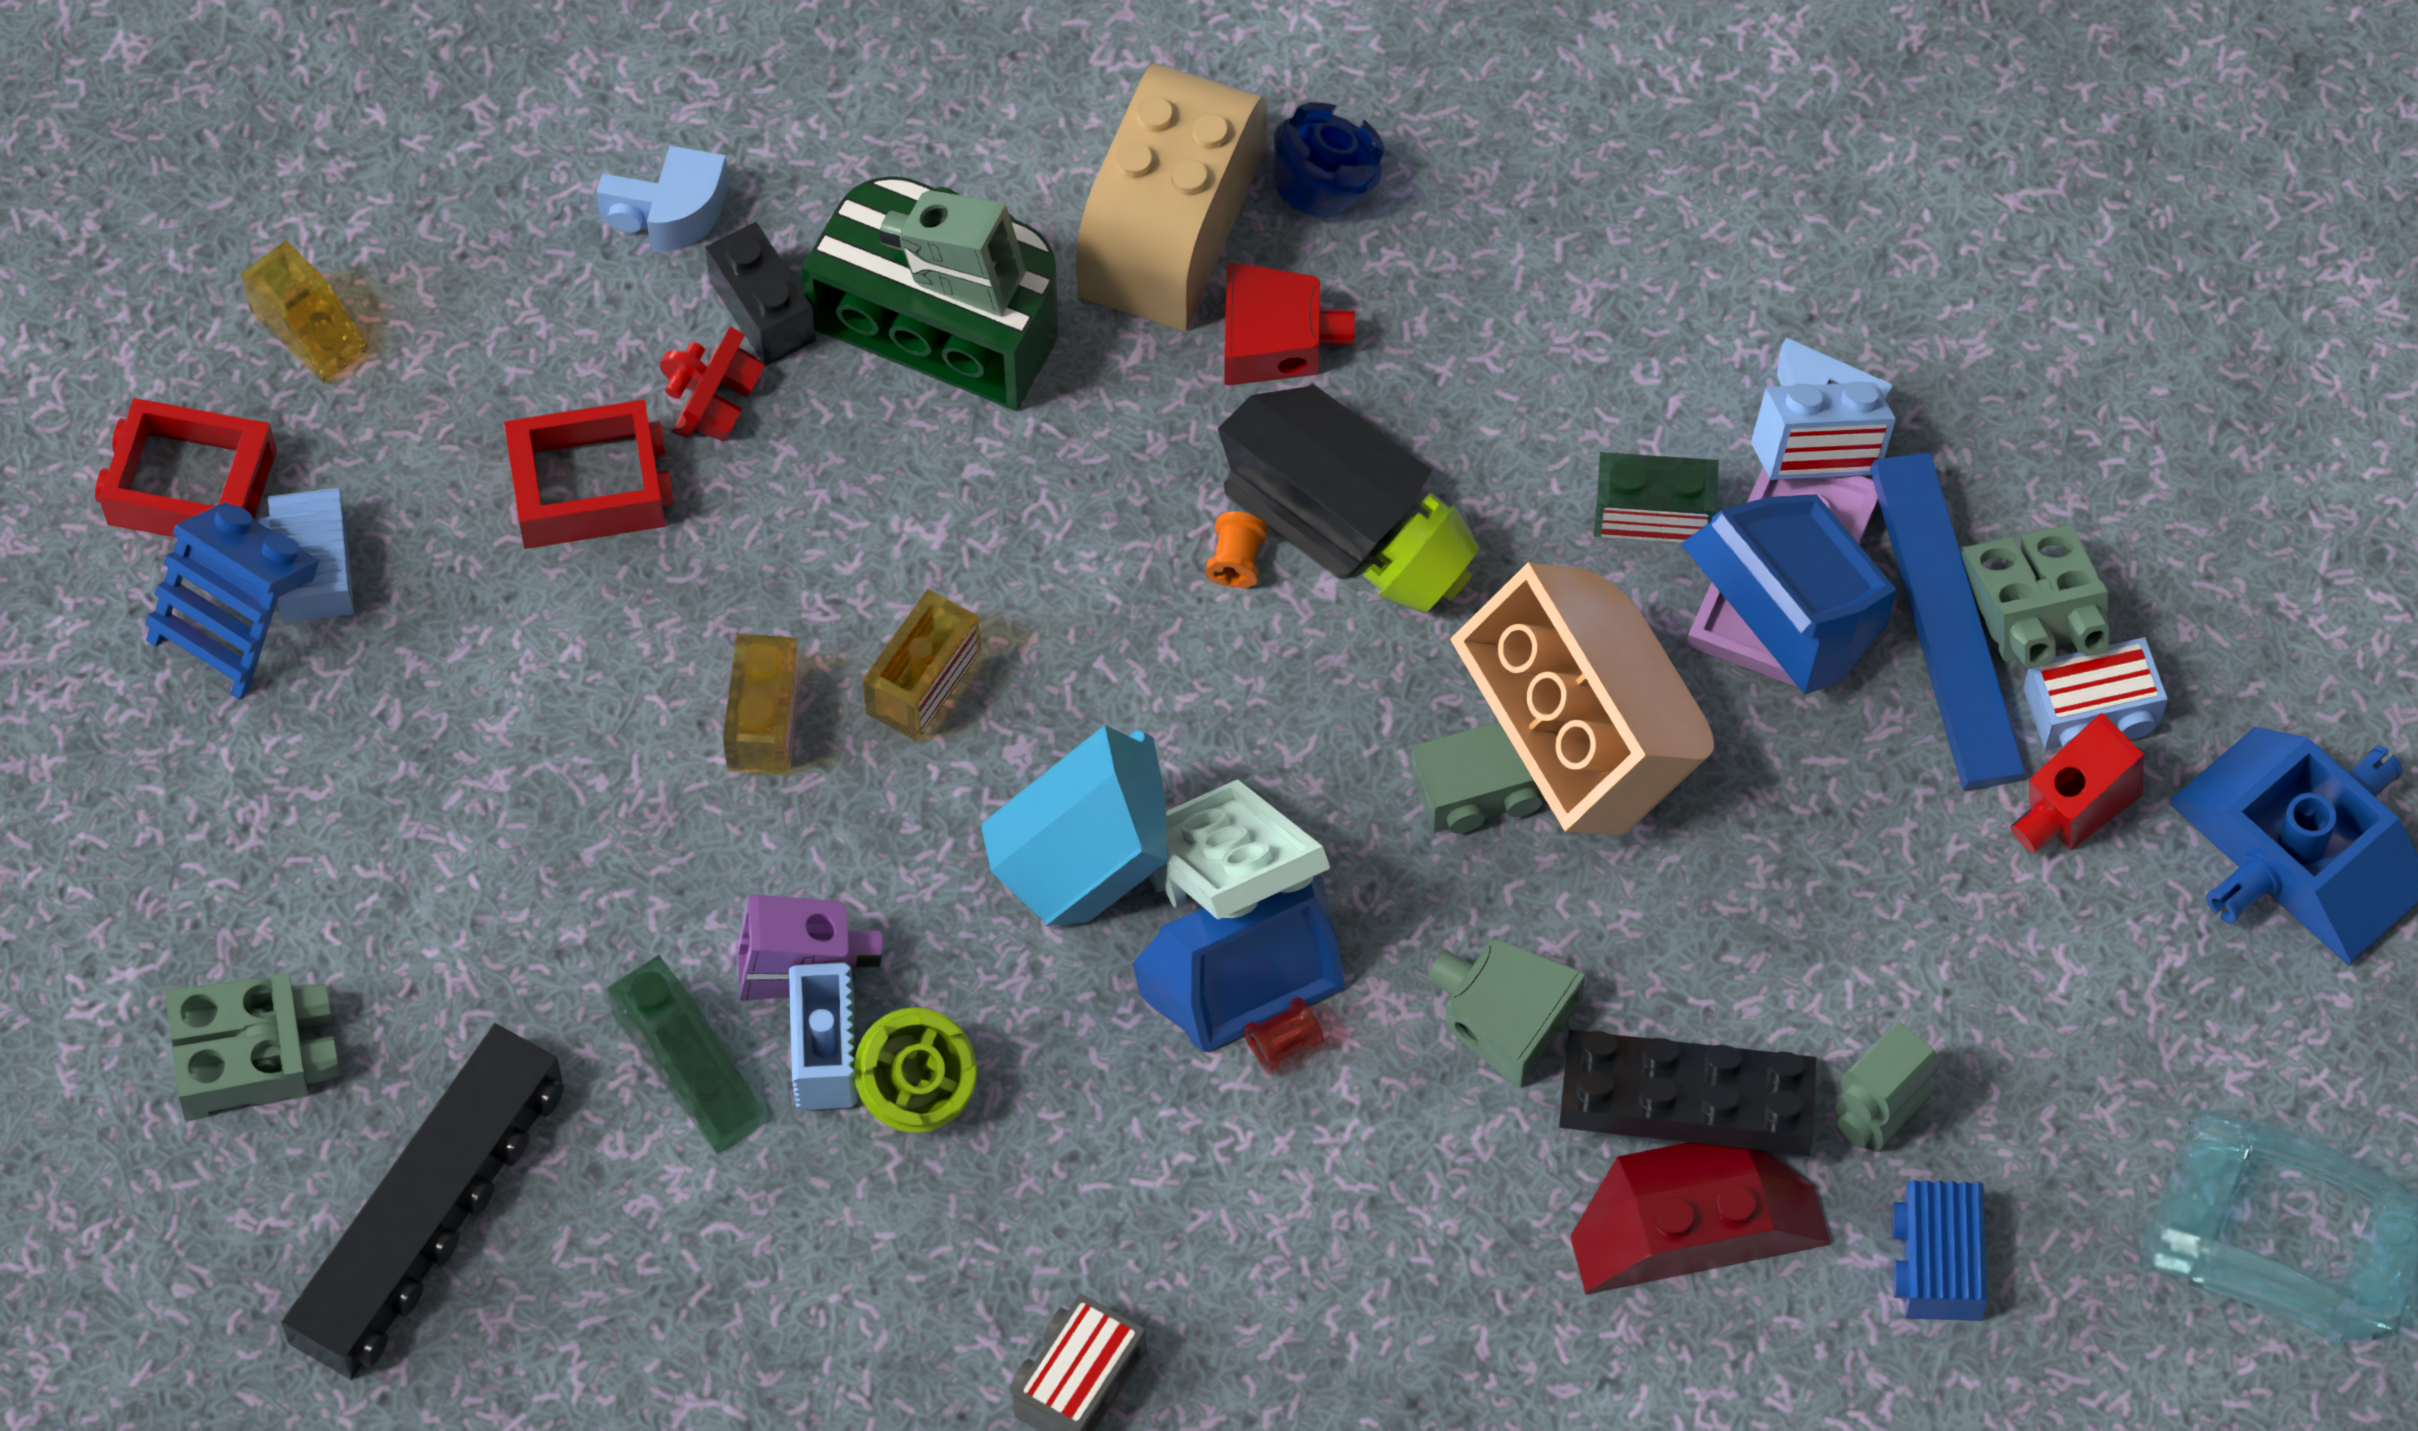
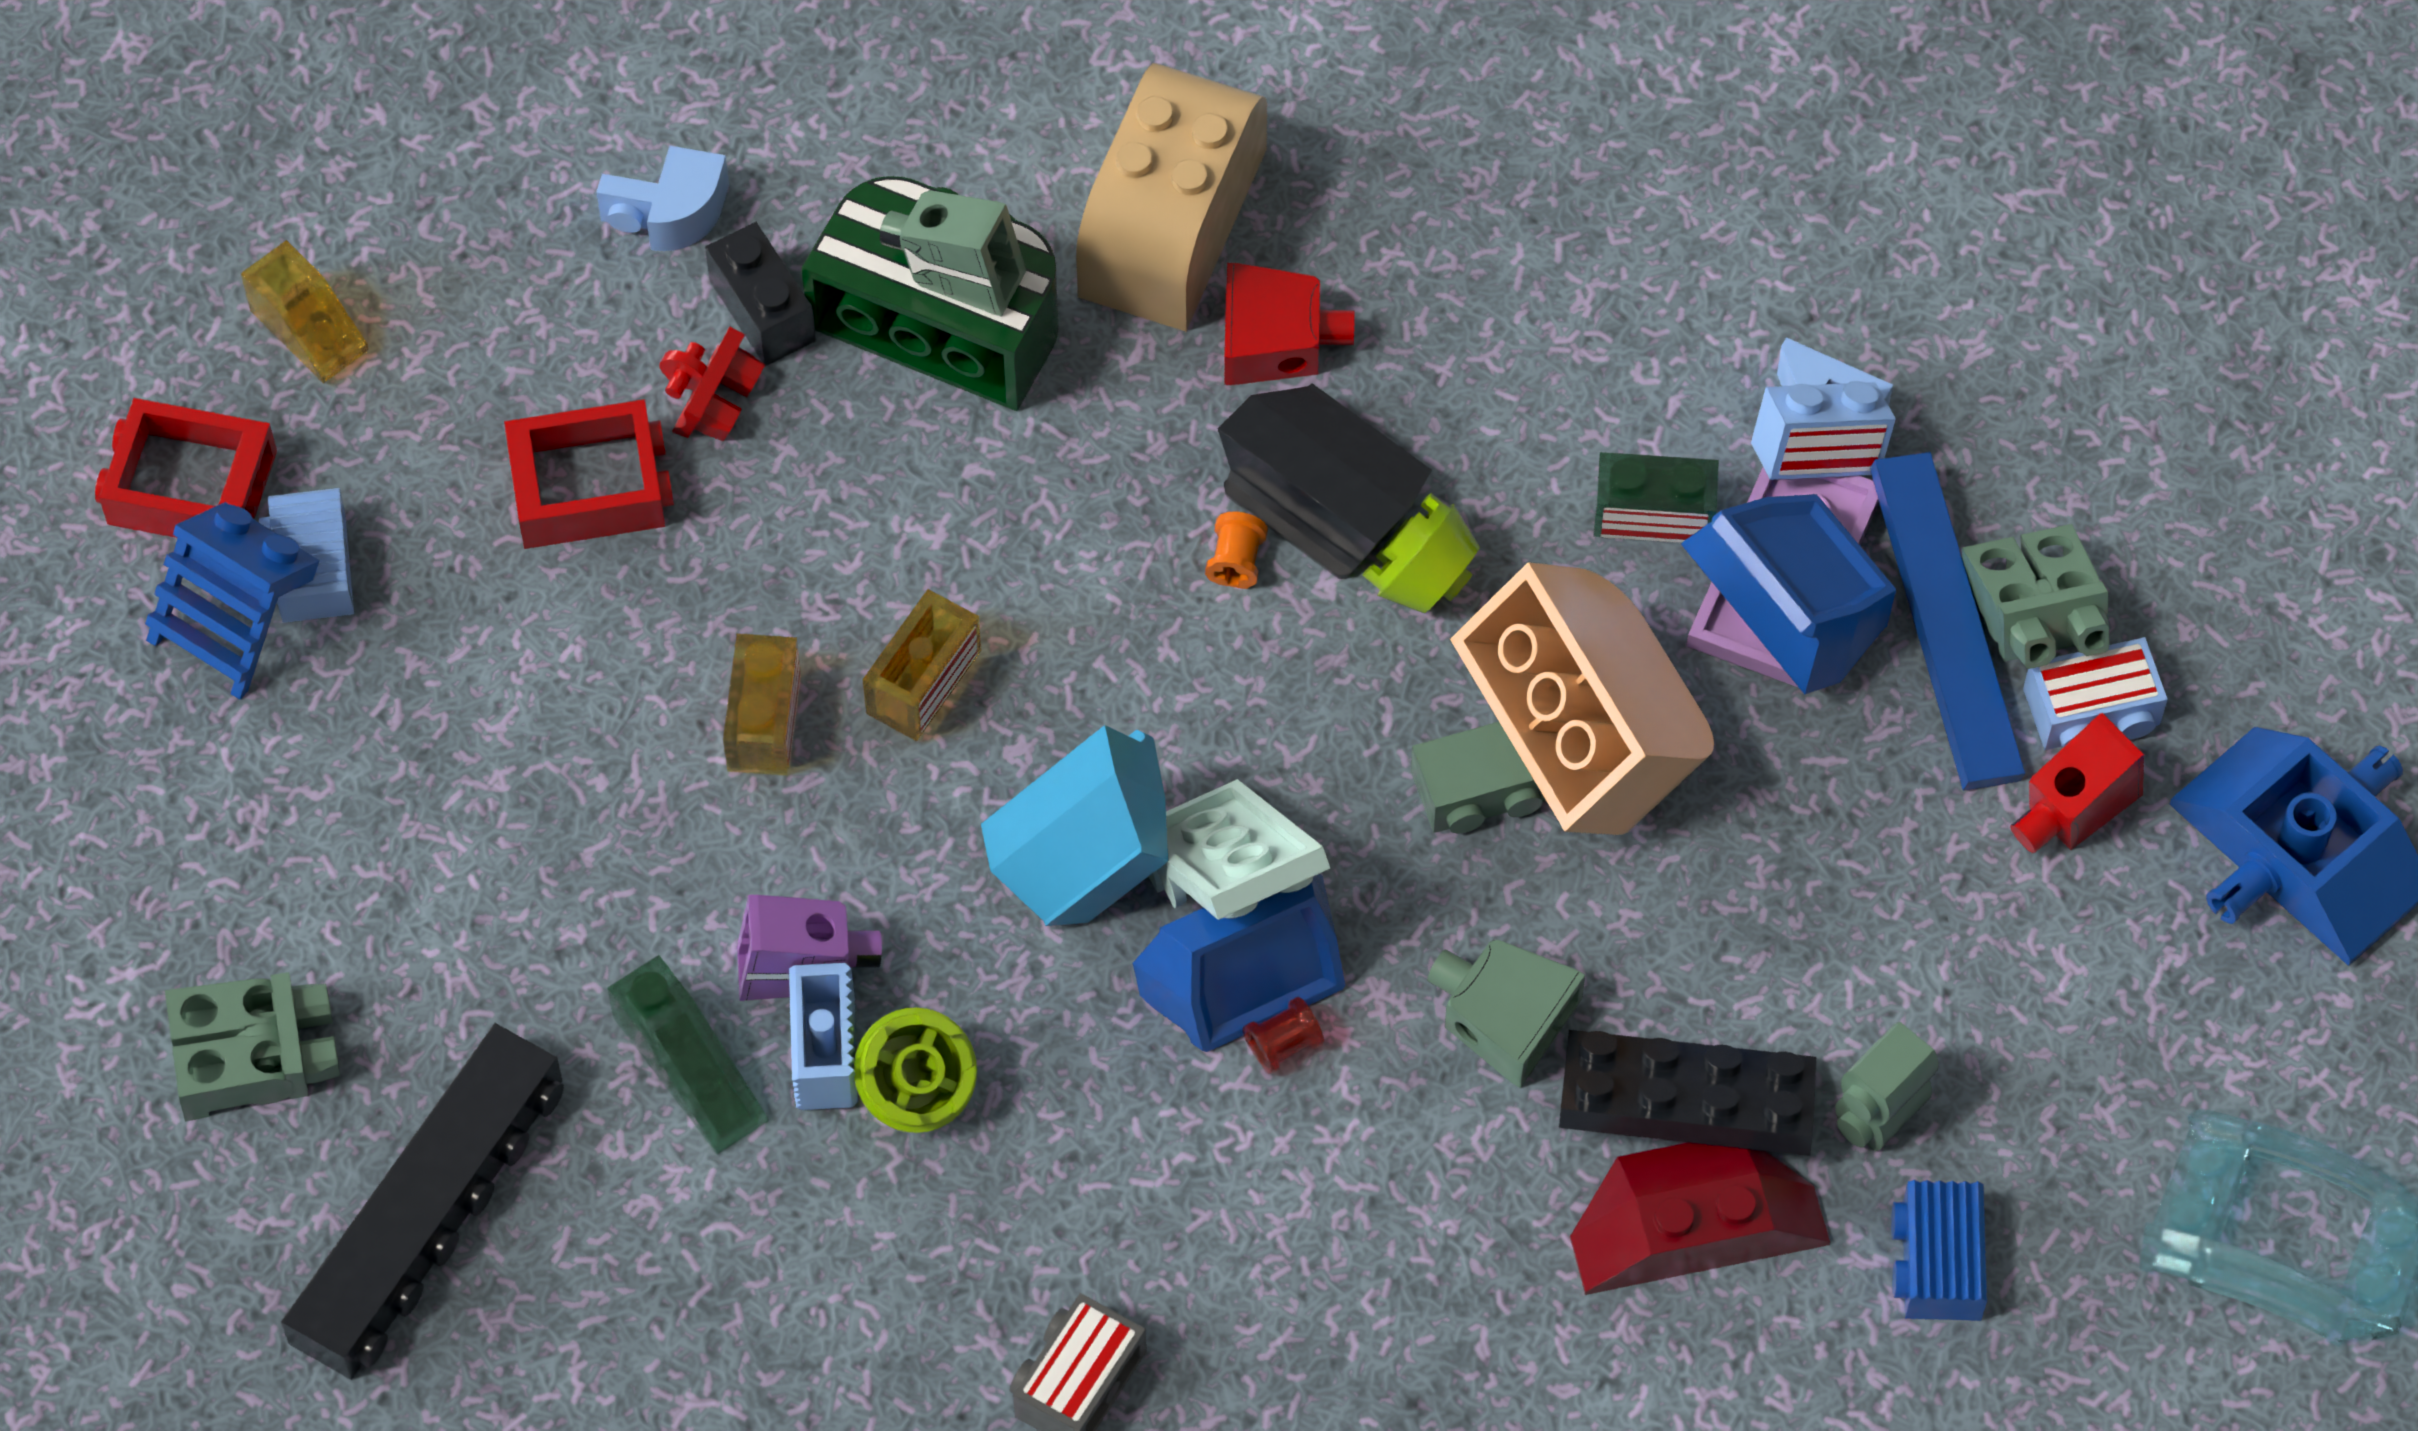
(1325, 160): clear blue cone -> none

